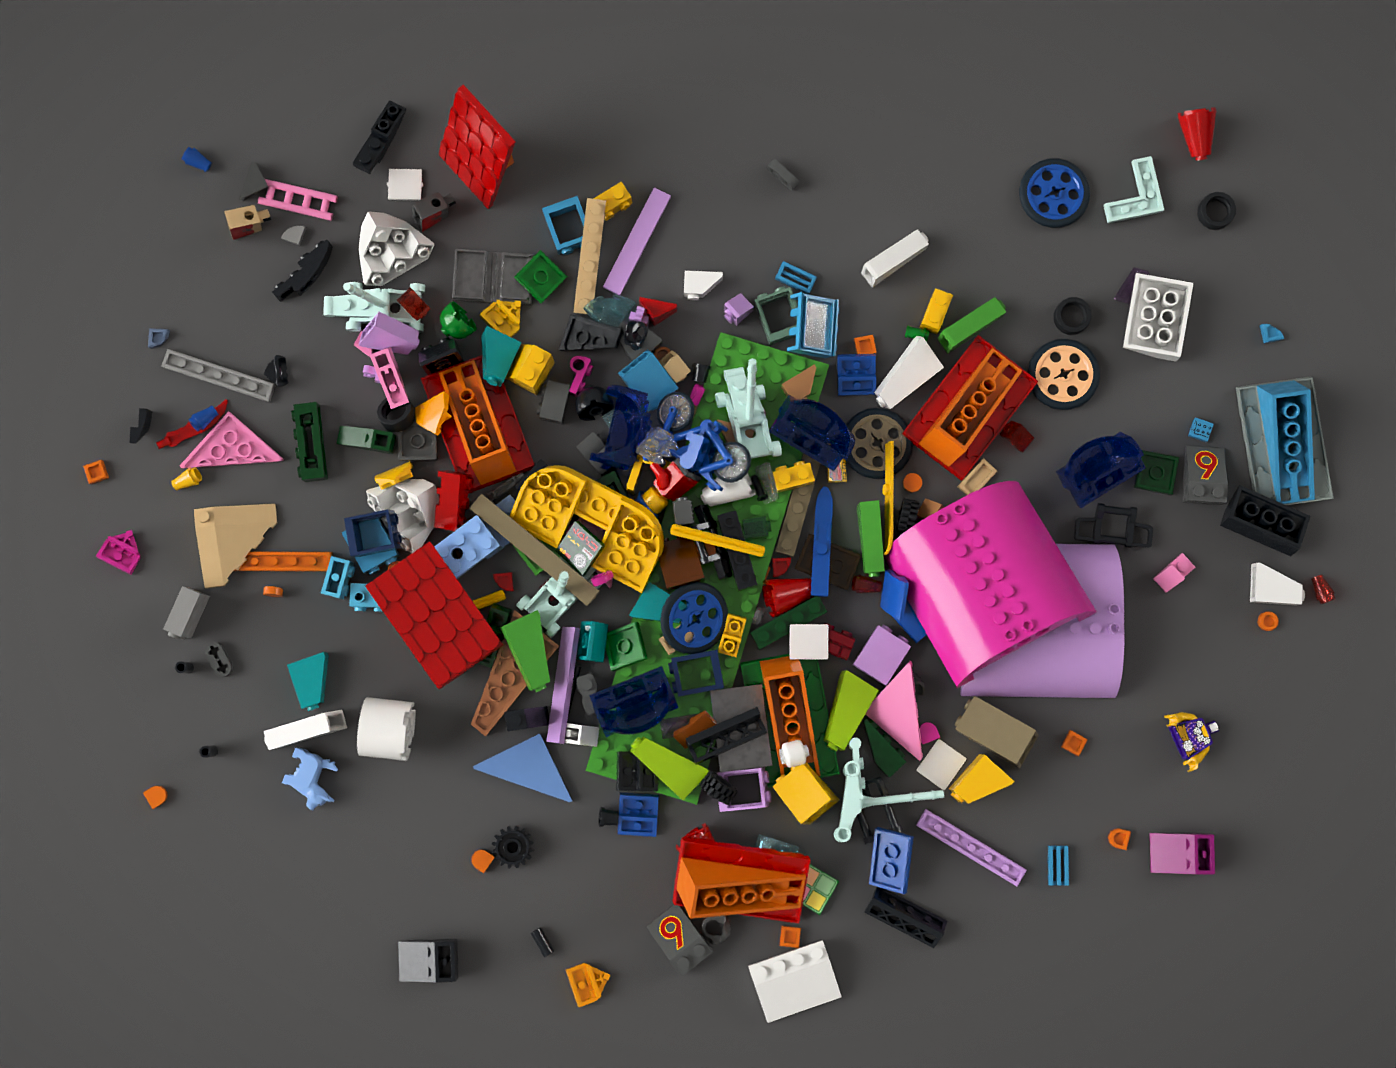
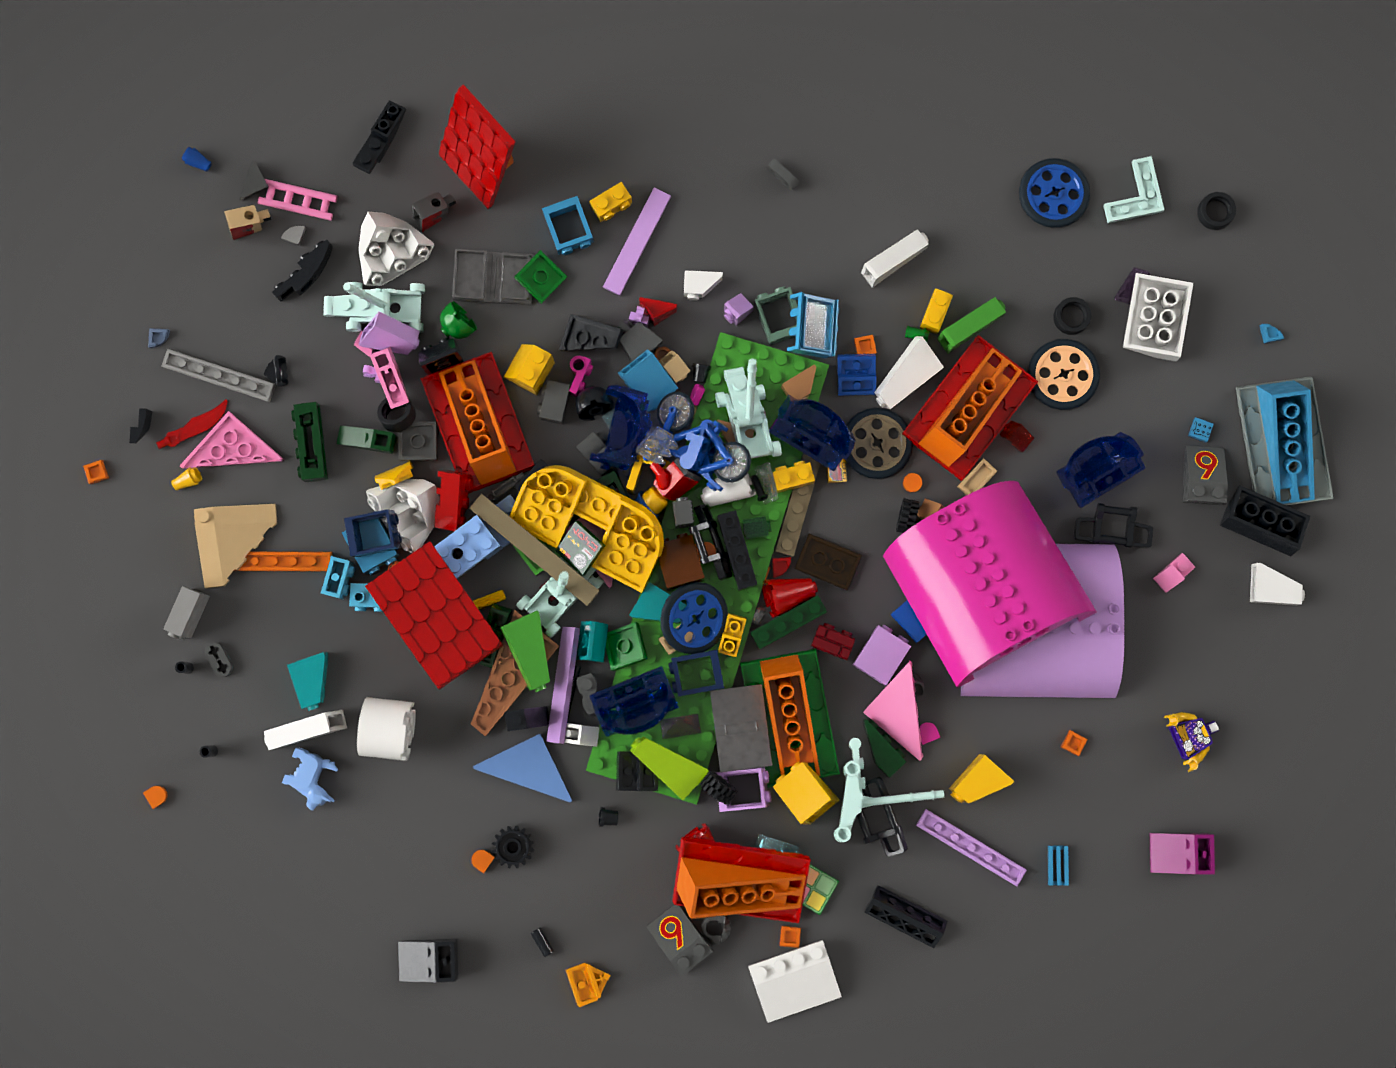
(120, 552): dark pink slope -> none
(202, 418): blue cone -> none
(272, 591): orange tile -> none
(405, 184): white piece -> none
(413, 304): clear red bracket -> none
(433, 413): light orange slope -> none
(497, 355): teal slope -> none
(503, 316): yellow slope -> none
(504, 581): red tile -> none
(589, 253): tan plate -> none
(602, 578): dark pink tile -> none
(609, 310): clear light blue brick -> none
(632, 337): black piece -> none
(638, 814): blue slope -> none
(697, 724): dark orange slope -> none
(717, 540): yellow axle -> none
(722, 729): black fence -> none
(790, 283): dark azure tile -> none
(793, 753): white head -> none
(808, 641): white sticker -> none
(822, 543): blue piece -> none
(849, 707): lime slope -> none
(864, 584): clear red cone -> none
(871, 537): bright green slope -> none
(888, 491): yellow piece -> none
(891, 860): tile -> none
(894, 594): blue slope -> none
(941, 764): white sticker -> none
(996, 731): dark tan slope -> none
(1119, 838): orange tile -> none
(1159, 473): dark green tile -> none
(1198, 131): red cone -> none
(1267, 621): orange tile -> none
(1323, 591): clear red cone -> none

